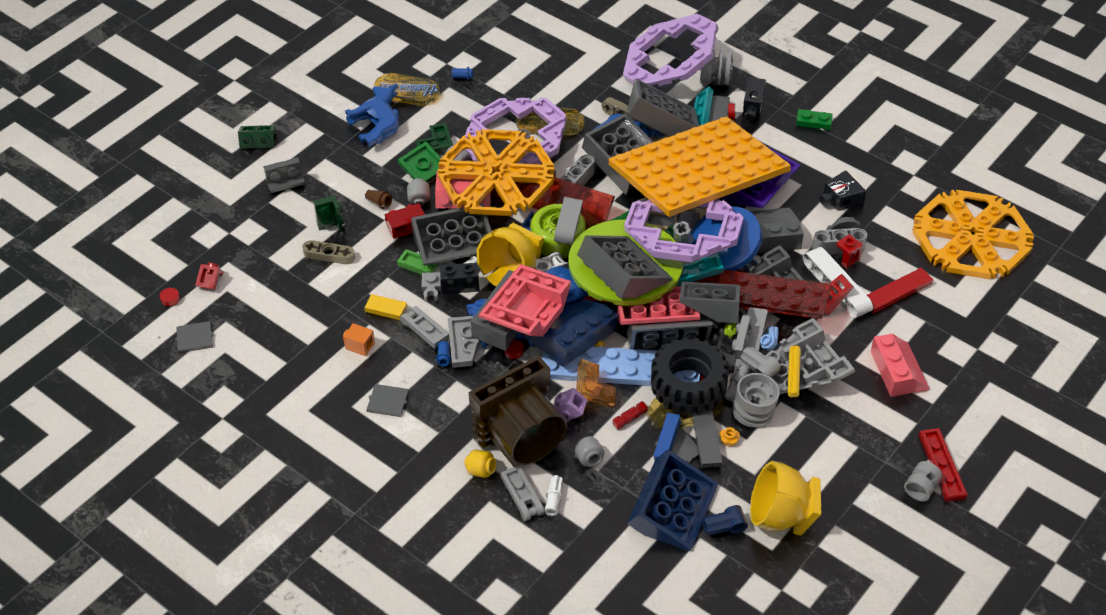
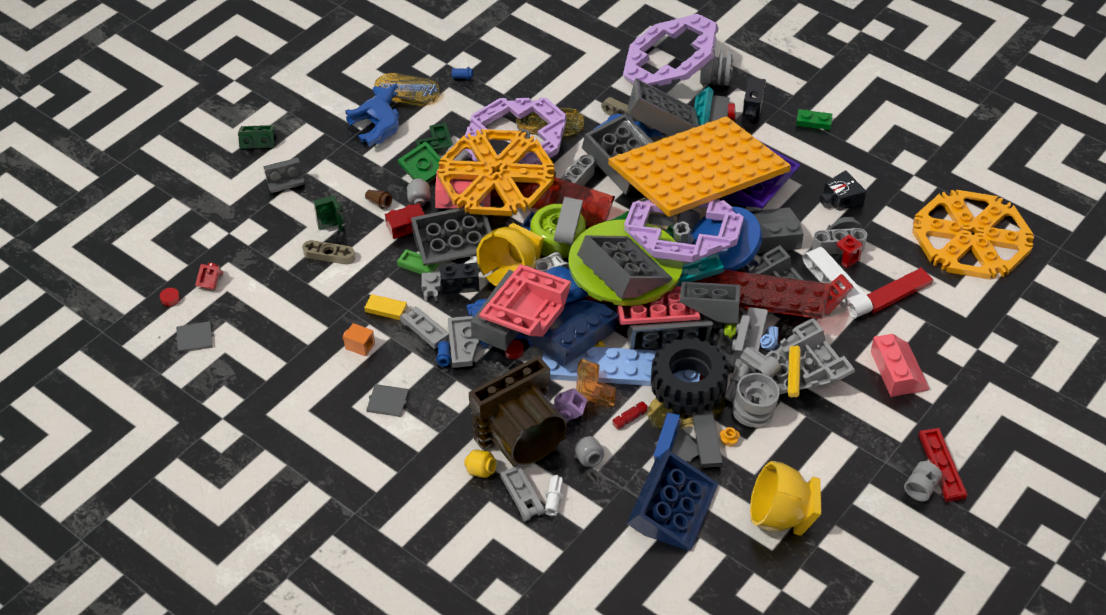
(730, 520): dark blue piece -> none

